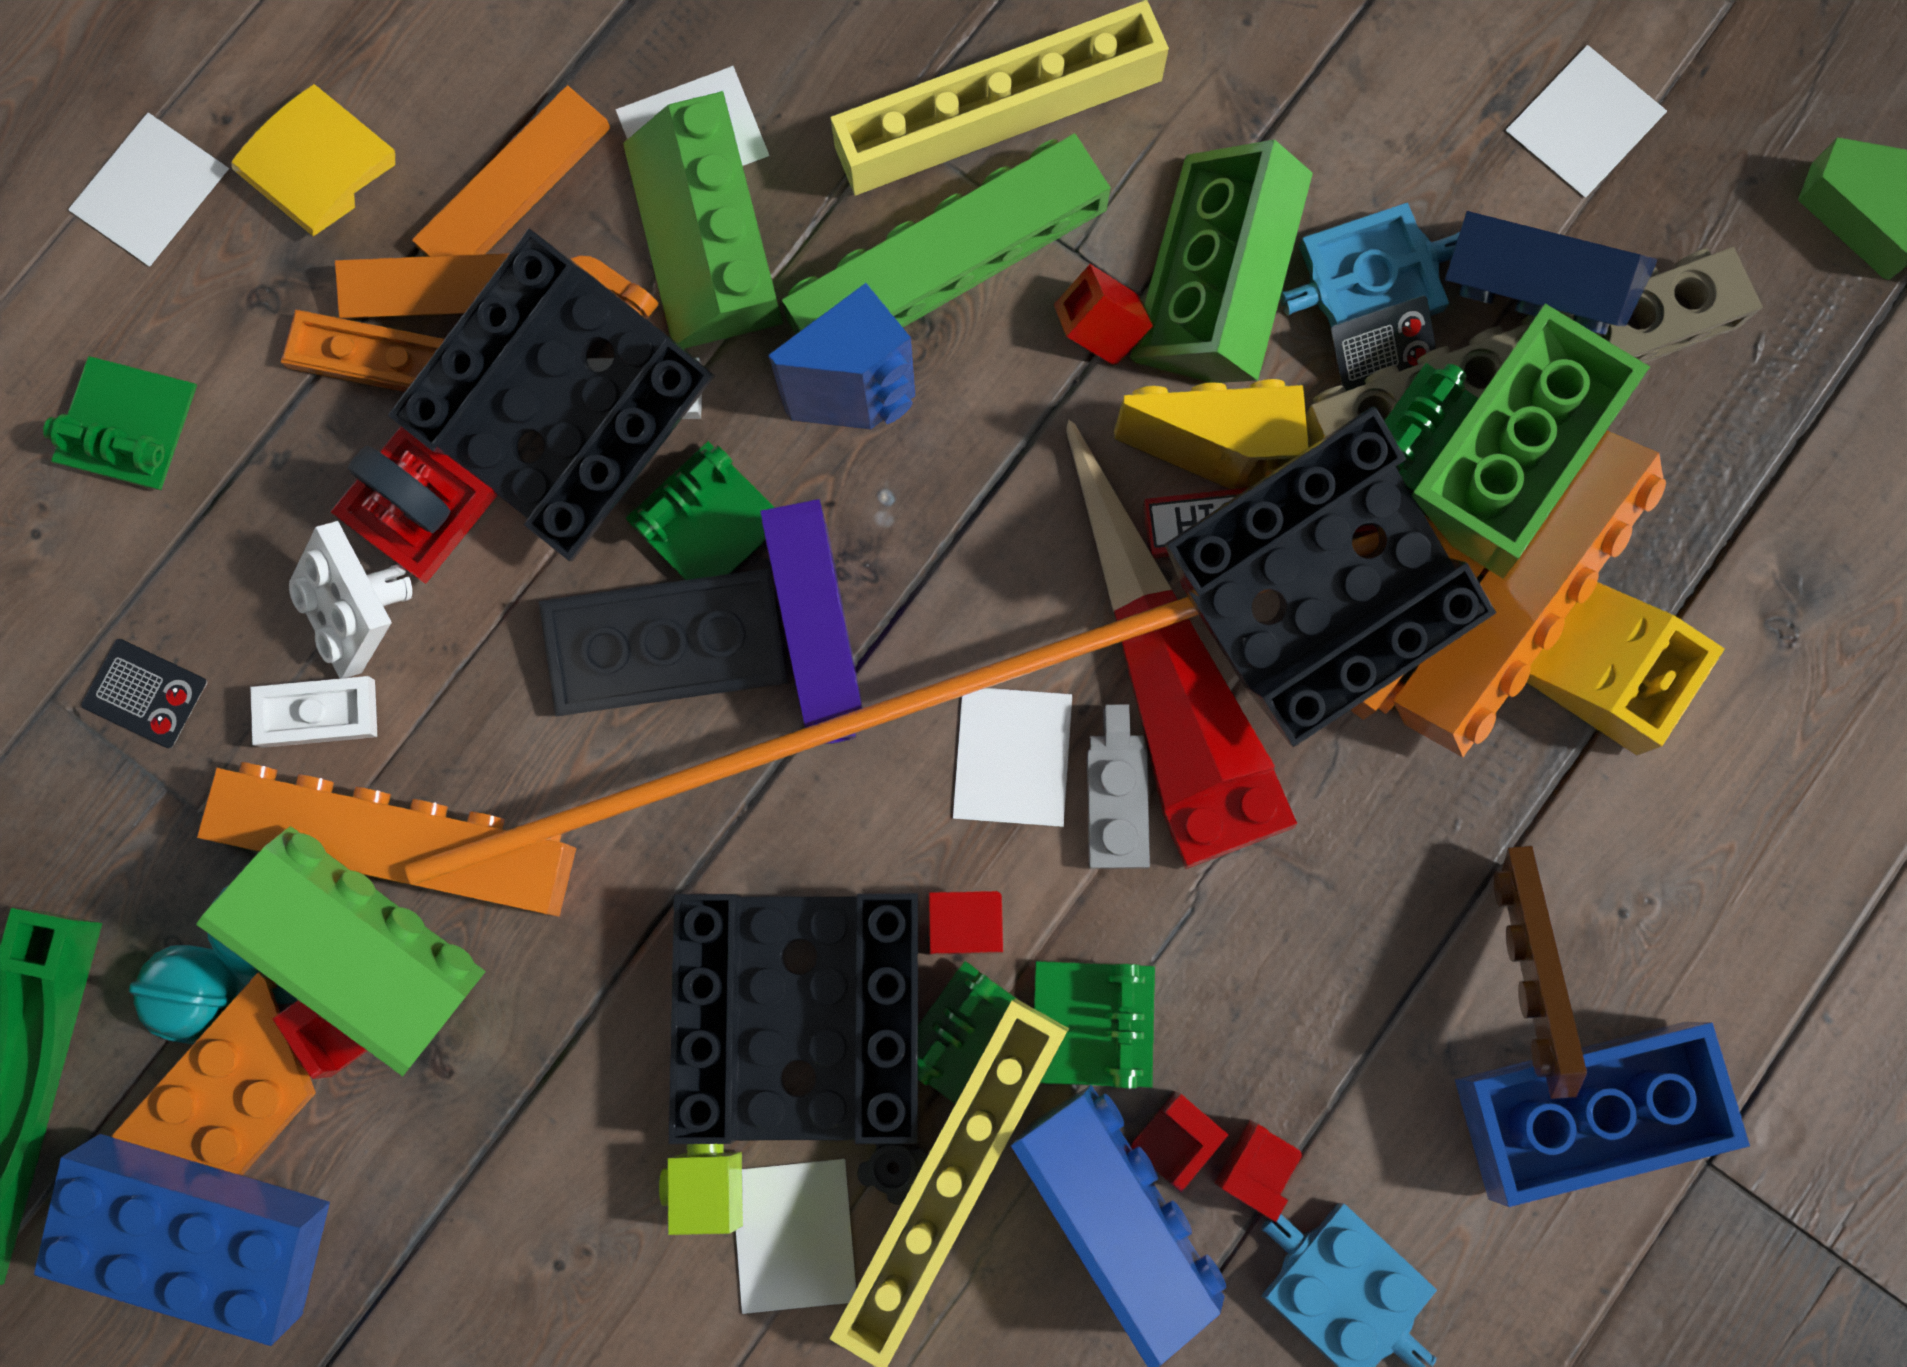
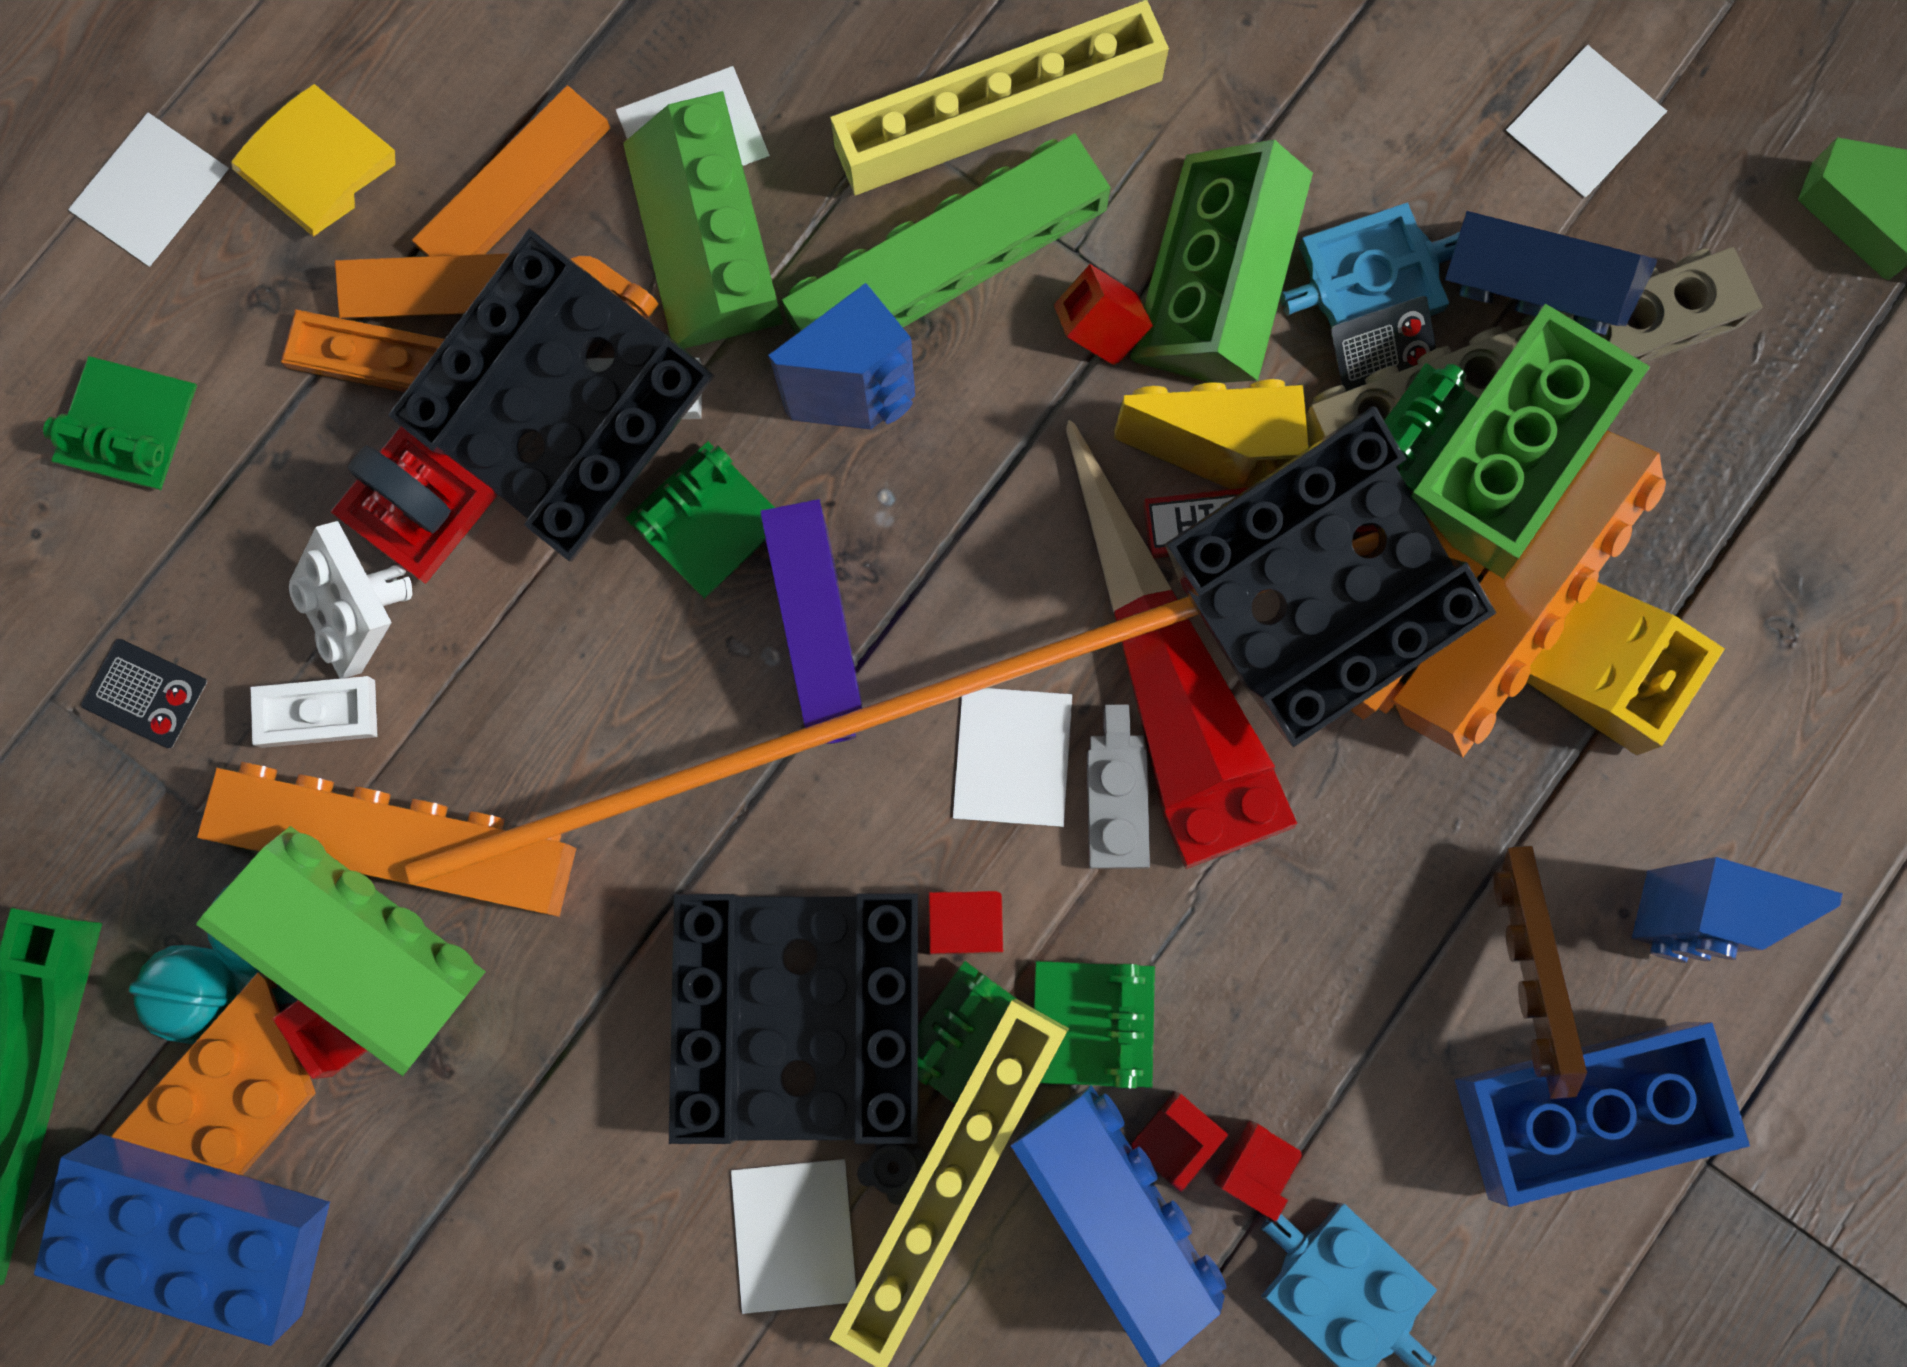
(663, 642): black tile -> none
(703, 1191): lime brick -> none
(1723, 909): none -> blue slope

